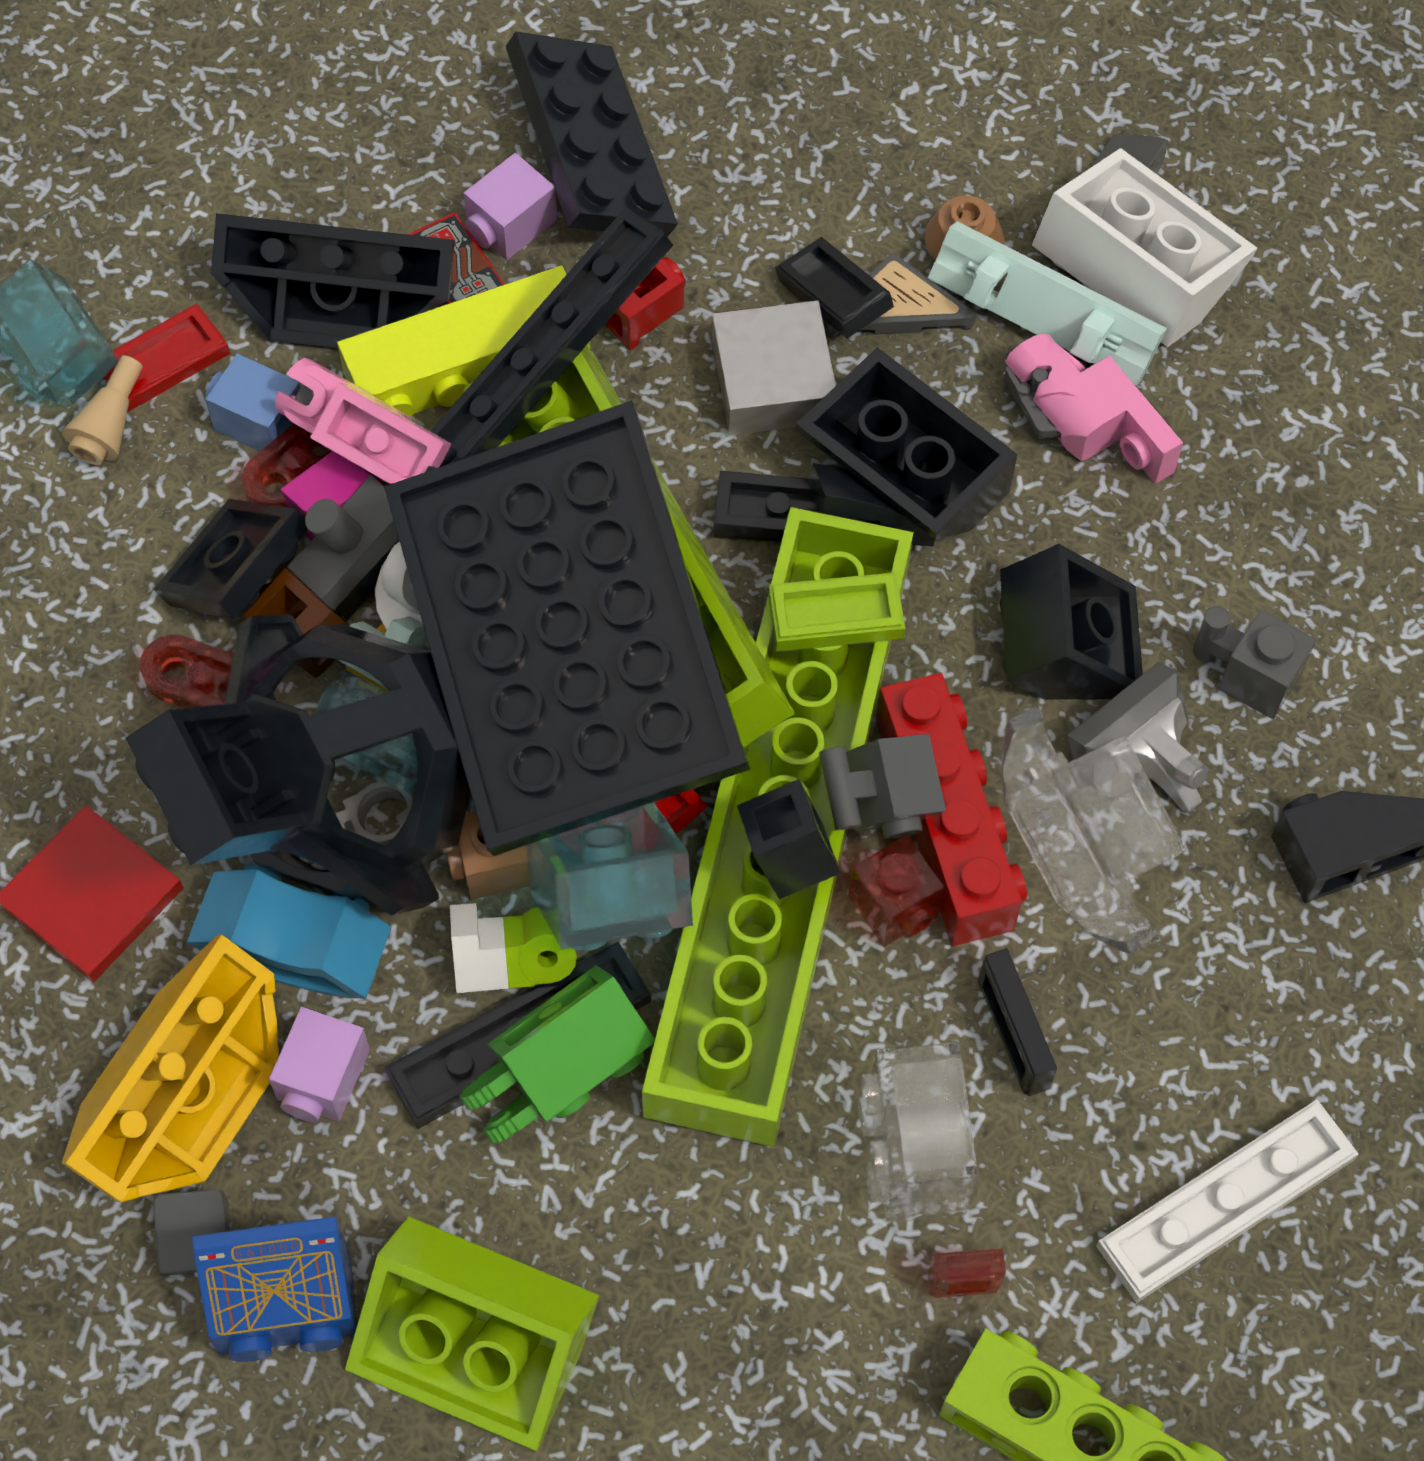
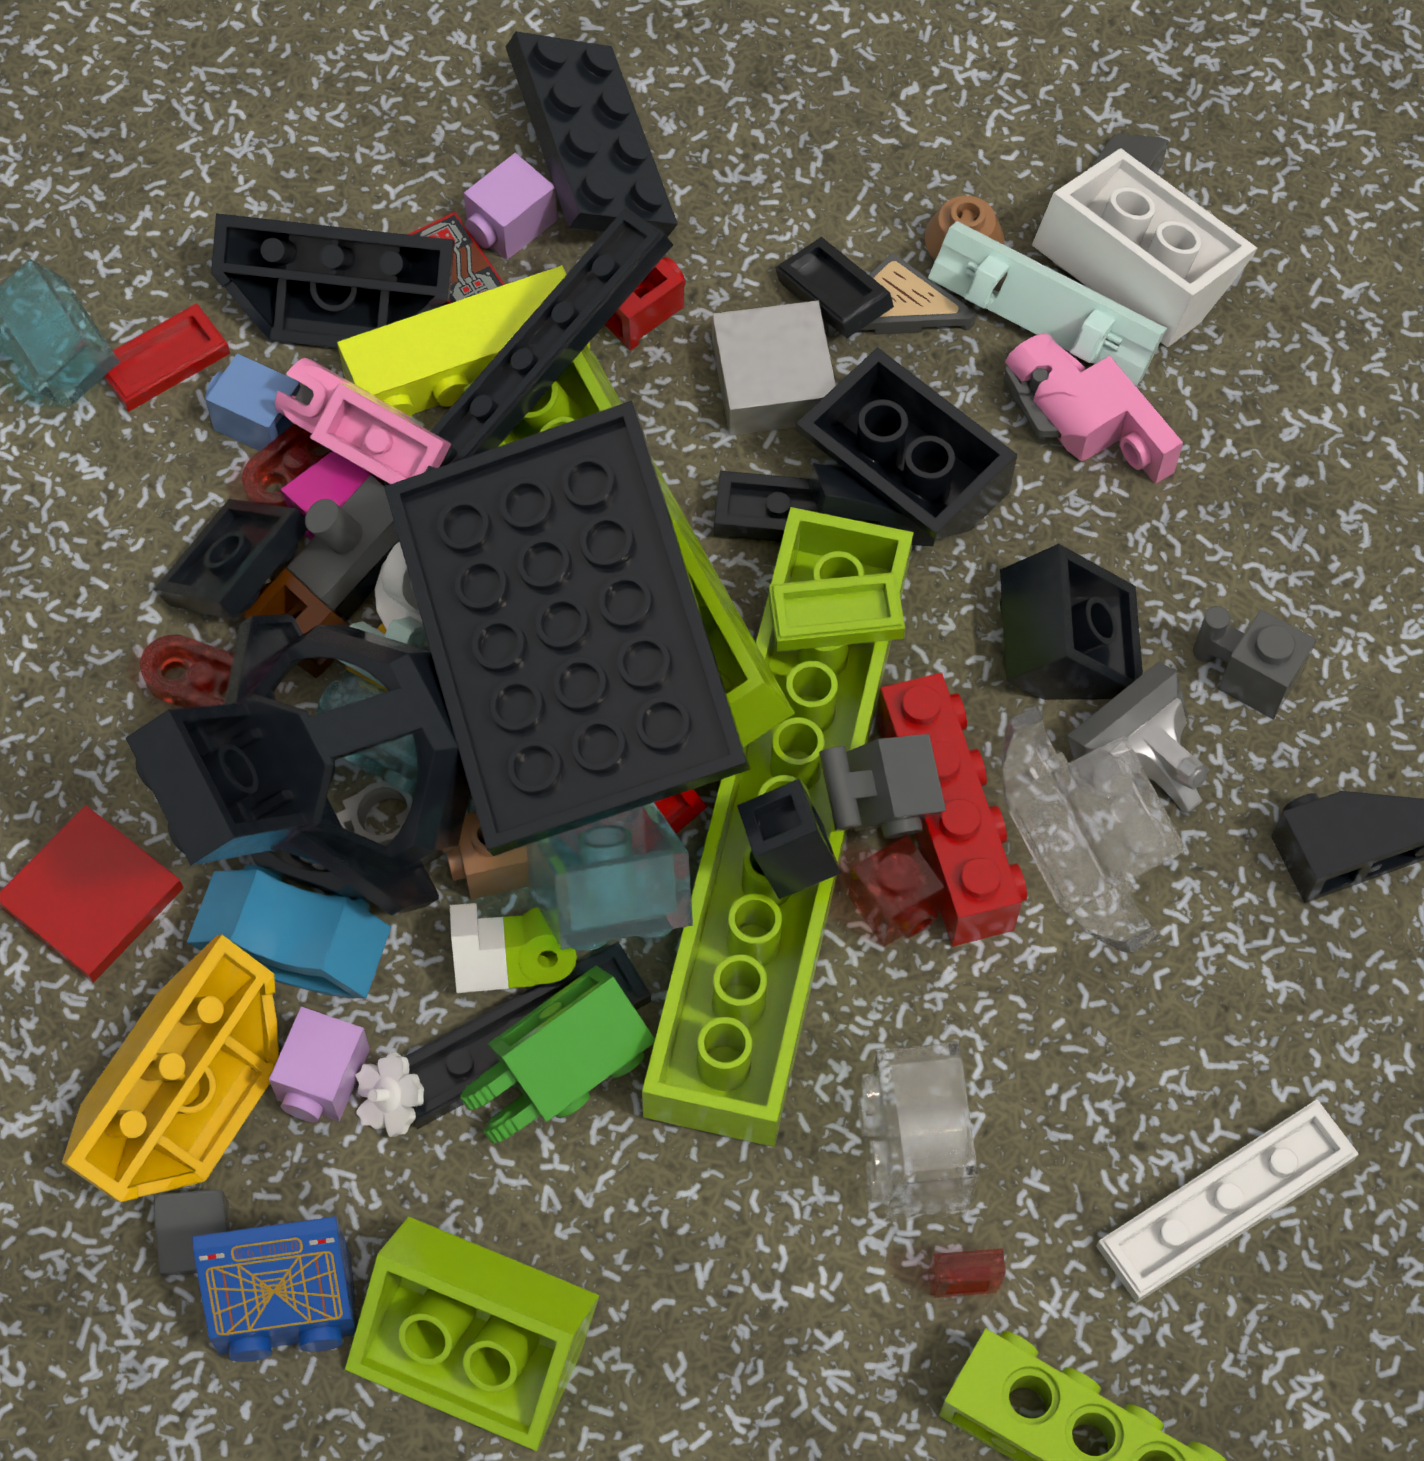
(99, 427): tan cone -> none
(389, 1094): none -> white plant
(1016, 1023): black tile -> none

